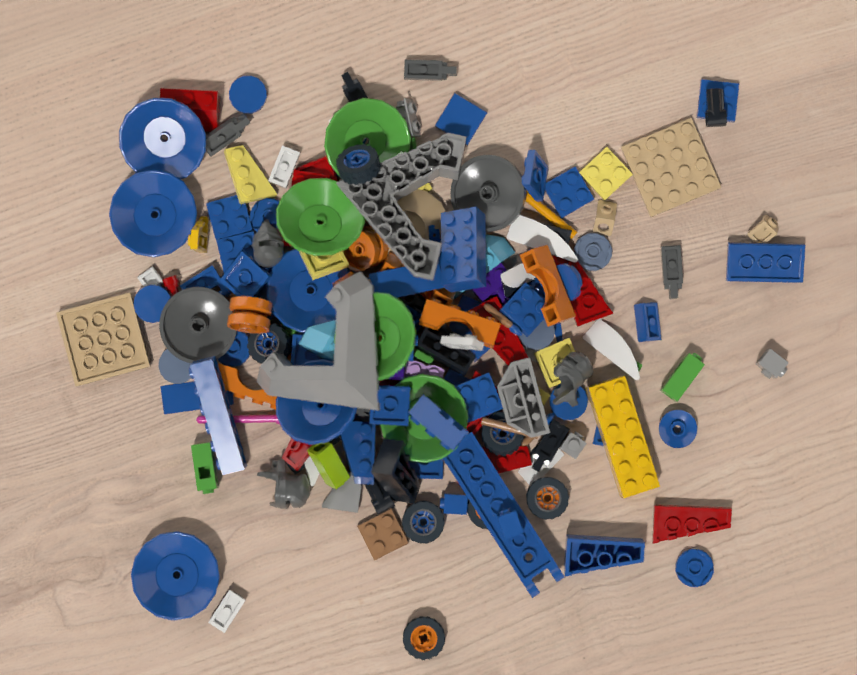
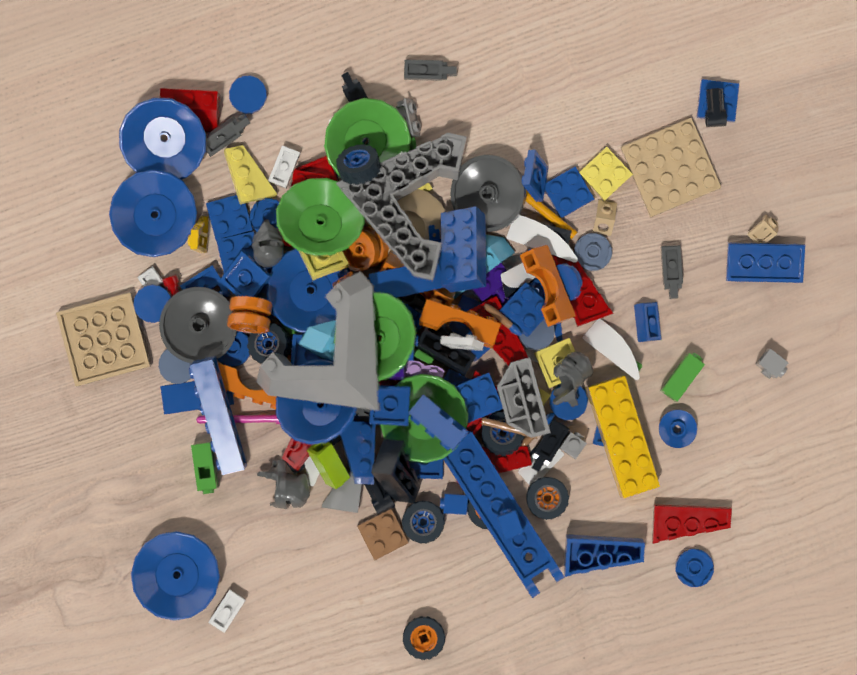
(461, 118): blue tile -> none

